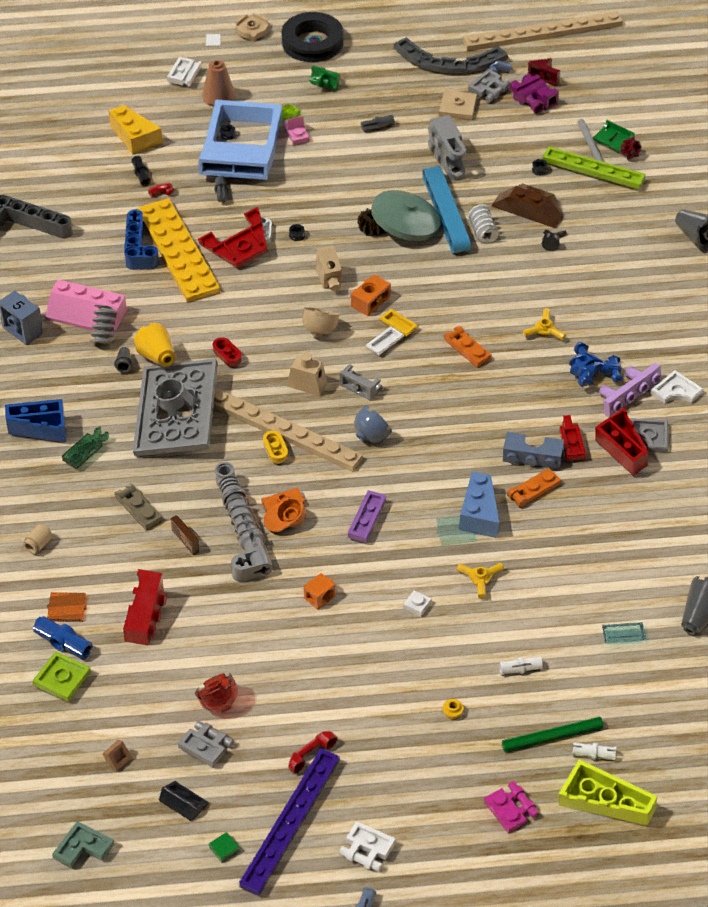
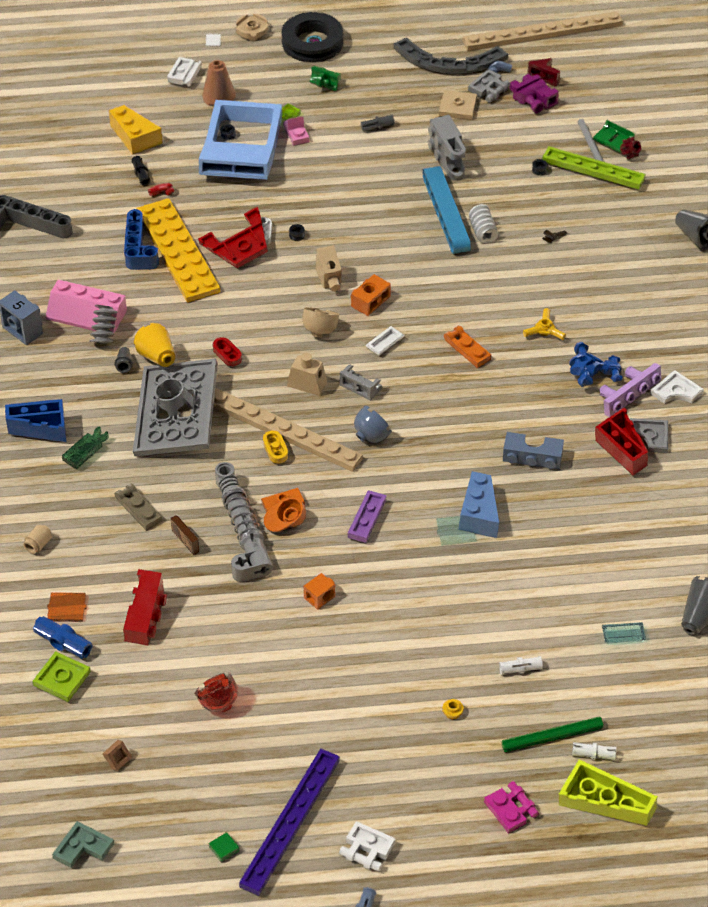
(182, 800): black slope -> none
(202, 747): light grey plate -> none
(221, 188): dark grey axle -> none
(326, 739): red bar -> none
(368, 224): dark brown gear -> none
(399, 322): yellow tile -> none
(405, 215): sand green dish -> none
(417, 603): white plate -> none
(480, 576): yellow piece -> none
(530, 204): reddish brown wedge -> none
(534, 488): orange plate -> none
(550, 242): black tile -> none
(572, 438): red hinge -> none

